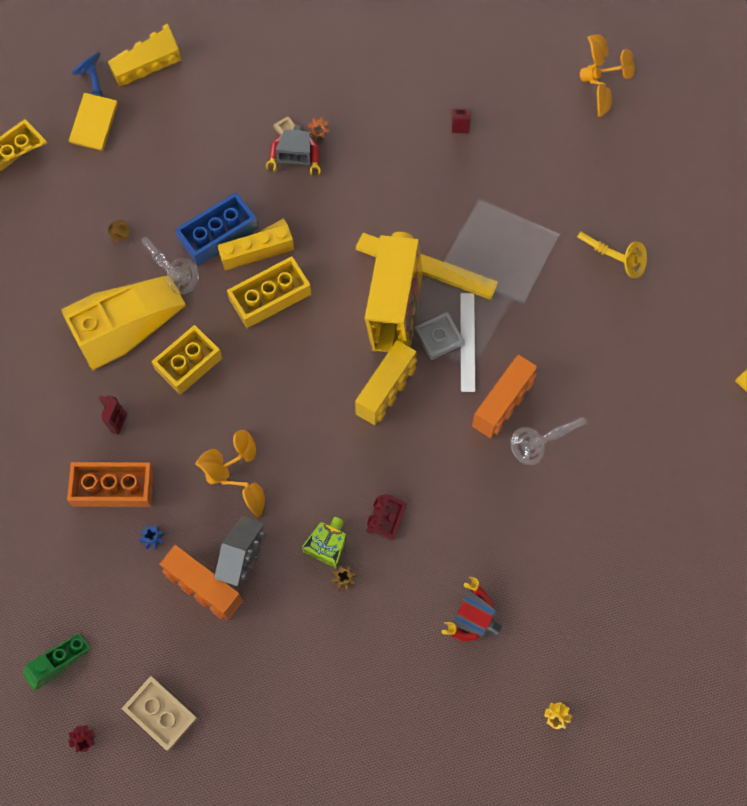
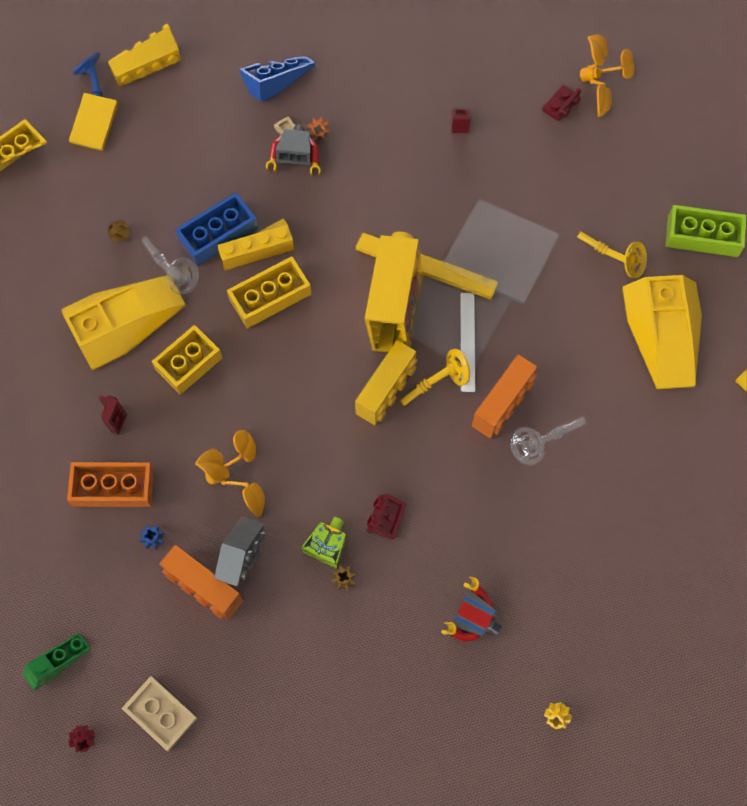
(271, 79): none -> blue wedge
(439, 336): light grey tile -> none
(451, 369): none -> yellow dish
(562, 102): none -> dark red bracket
(666, 327): none -> yellow wedge
(706, 231): none -> lime brick

